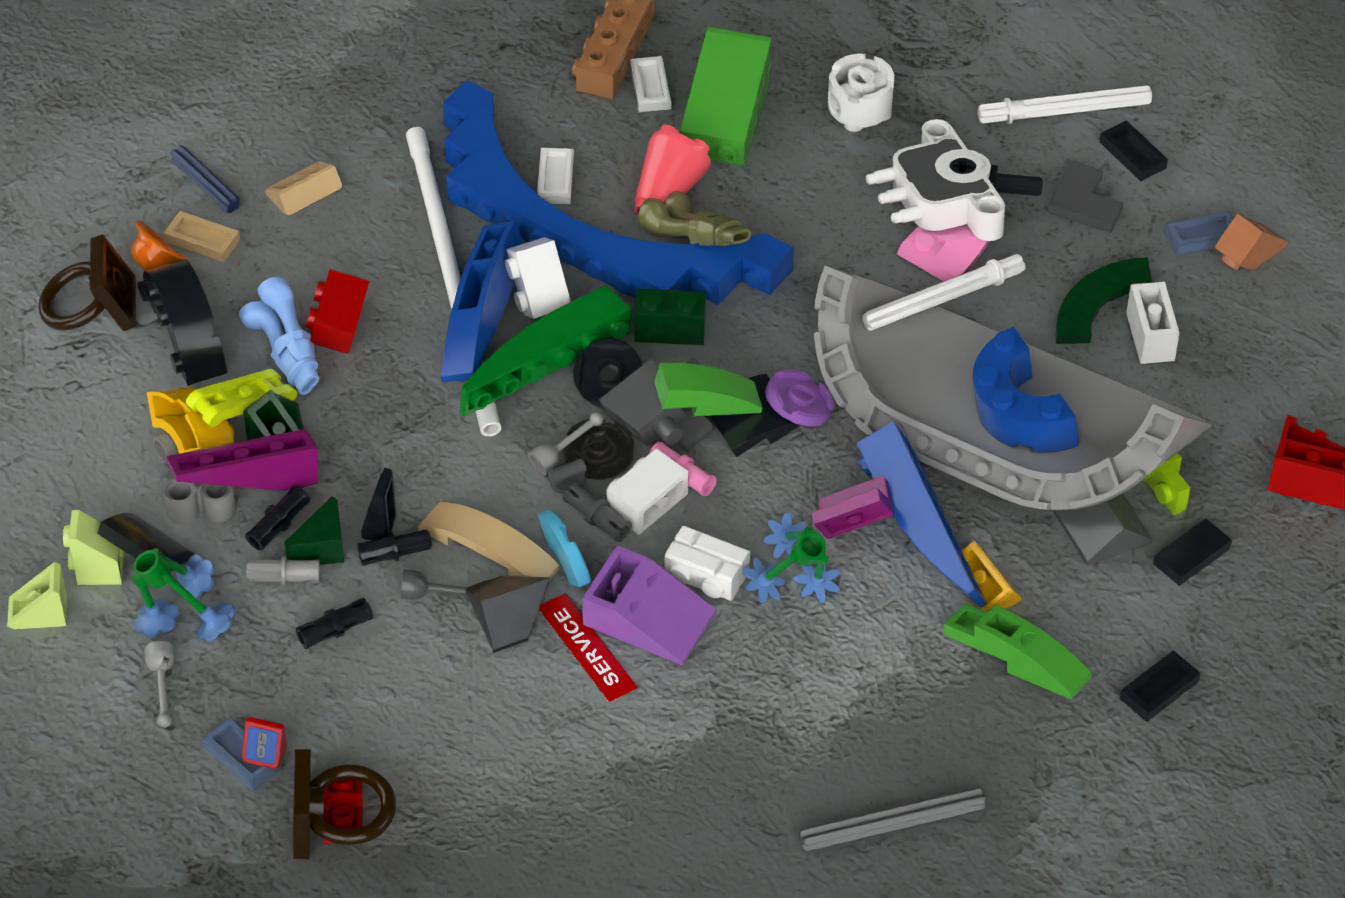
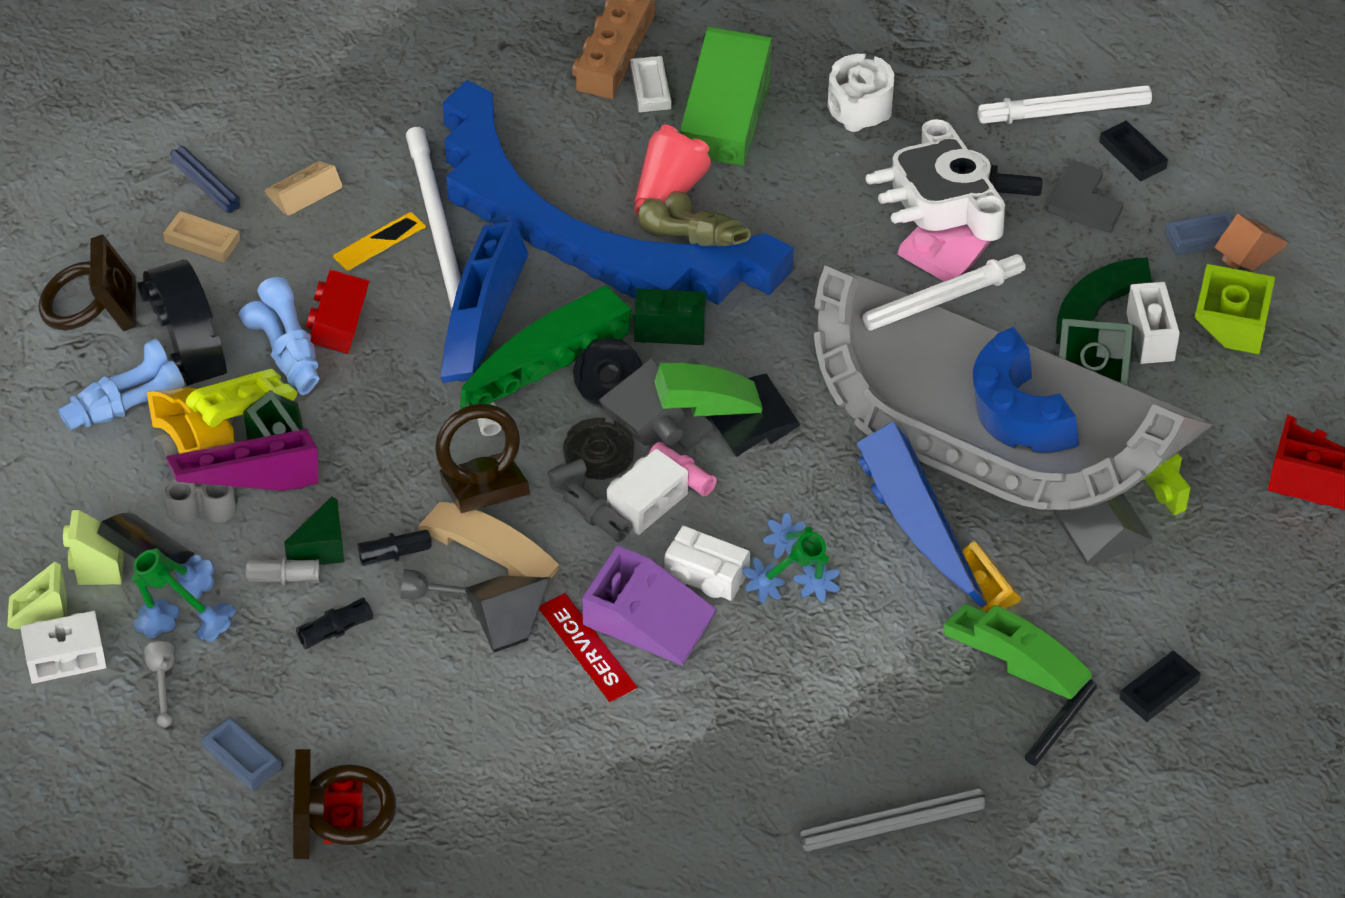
(63, 647): none -> white brick
(103, 401): none -> light blue piece
(151, 250): orange hat -> none
(264, 742): slope -> none
(277, 518): black pin -> none
(378, 241): none -> yellow sticker
(382, 509): black slope -> none
(482, 479): none -> dark brown tile
(537, 277): white brick -> none
(546, 456): light grey hinge -> none
(556, 175): white tile -> none
(566, 551): medium azure tile -> none
(799, 398): medium lavender tile -> none
(853, 508): magenta panel -> none
(1059, 723): none -> black bar
(1099, 347): none -> dark green slope
(1192, 552): black tile -> none
(1235, 306): none -> lime slope

